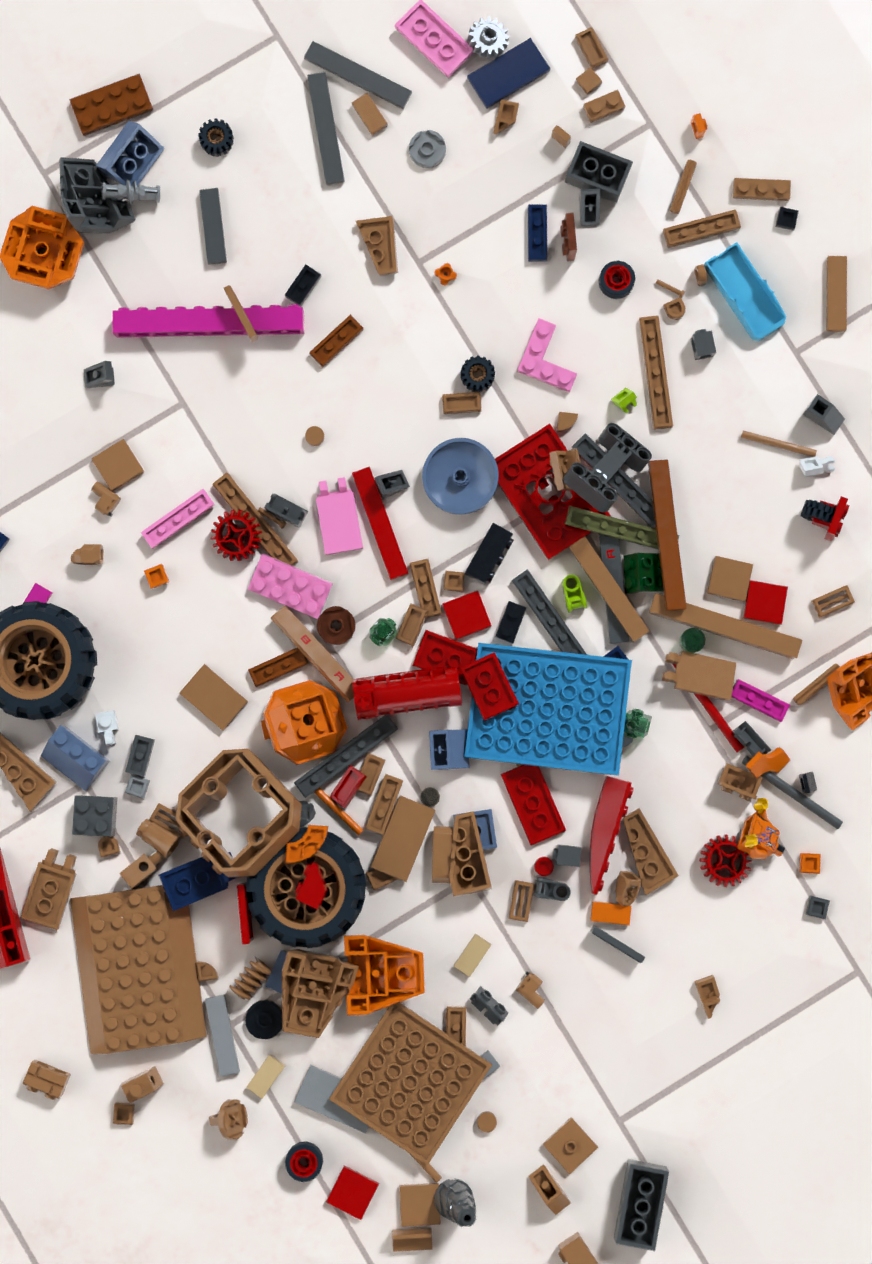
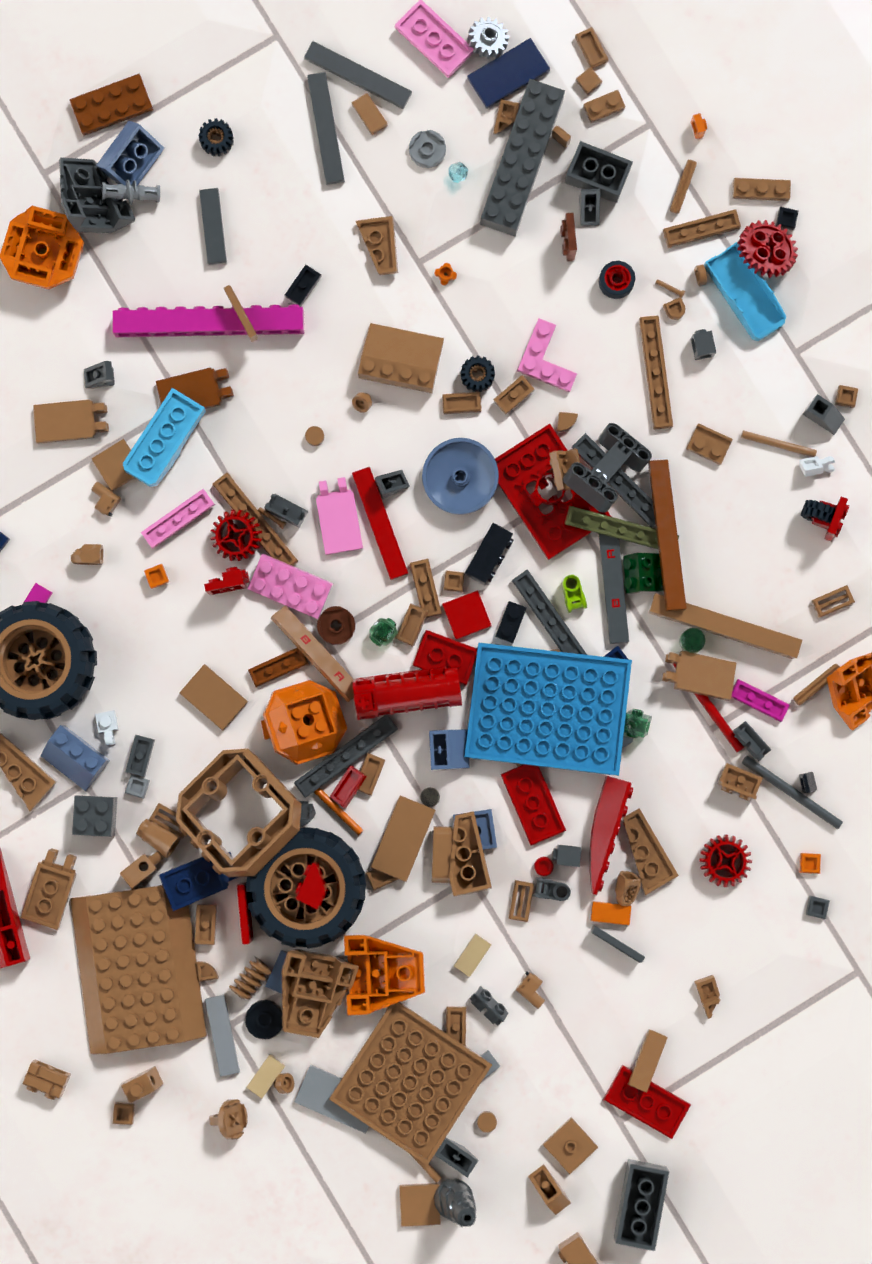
(68, 421): none -> medium nougat tile
(108, 846): medium nougat tile -> none
(163, 438): none -> medium azure piece
(198, 385): none -> dark orange tile
(205, 924): none -> medium nougat plate
(233, 580): none -> red plate
(284, 1083): none -> medium nougat tile
(298, 1171): wheel -> none
(307, 845): orange tile -> none
(336, 340): dark orange tile -> none
(352, 1192): red tile -> none
(362, 402): none -> medium nougat tile
(384, 804): medium nougat plate -> none
(400, 358): none -> medium nougat slope
(412, 1239): medium nougat panel -> none
(457, 1156): none -> dark grey slope
(458, 172): none -> clear light blue tile
(489, 686): red tile -> none
(514, 394): none -> medium nougat plate
(522, 157): none -> dark grey brick
(537, 232): dark blue tile -> none
(609, 589): medium nougat tile -> none
(623, 398): lime tile -> none
(647, 1060): none -> medium nougat tile
(655, 1108): none -> red tile
(709, 444): none -> medium nougat plate
(730, 578): medium nougat tile -> none
(759, 835): orange torso -> none
(765, 602): red tile -> none
(767, 248): none -> red gear
(772, 761): orange tile -> none
(836, 294): medium nougat tile -> none
(846, 396): none -> medium nougat tile

